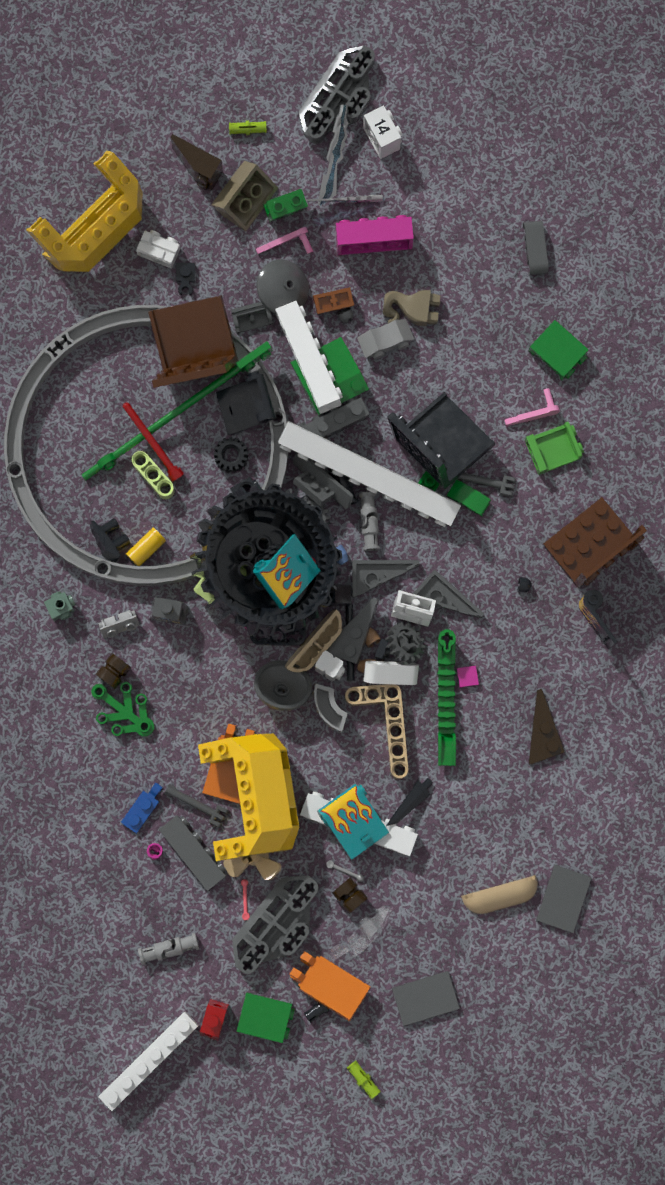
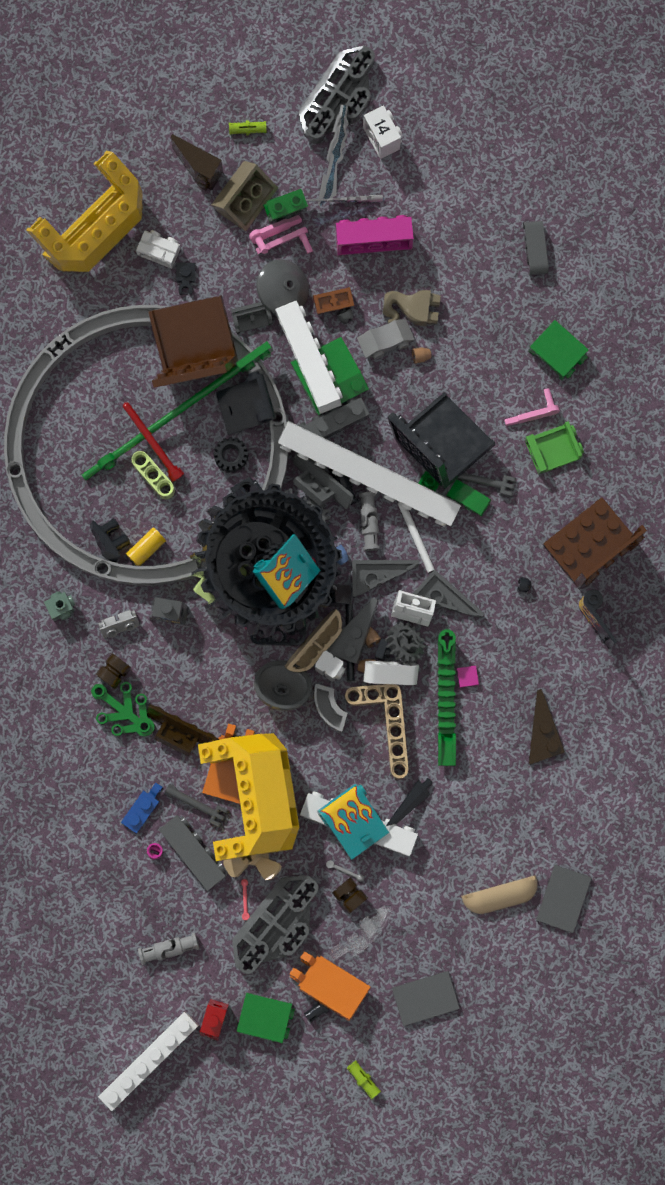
(176, 732): none -> dark brown bracket
(258, 235): none -> bright pink piece
(417, 539): none -> white bar
(421, 354): none -> medium nougat hose

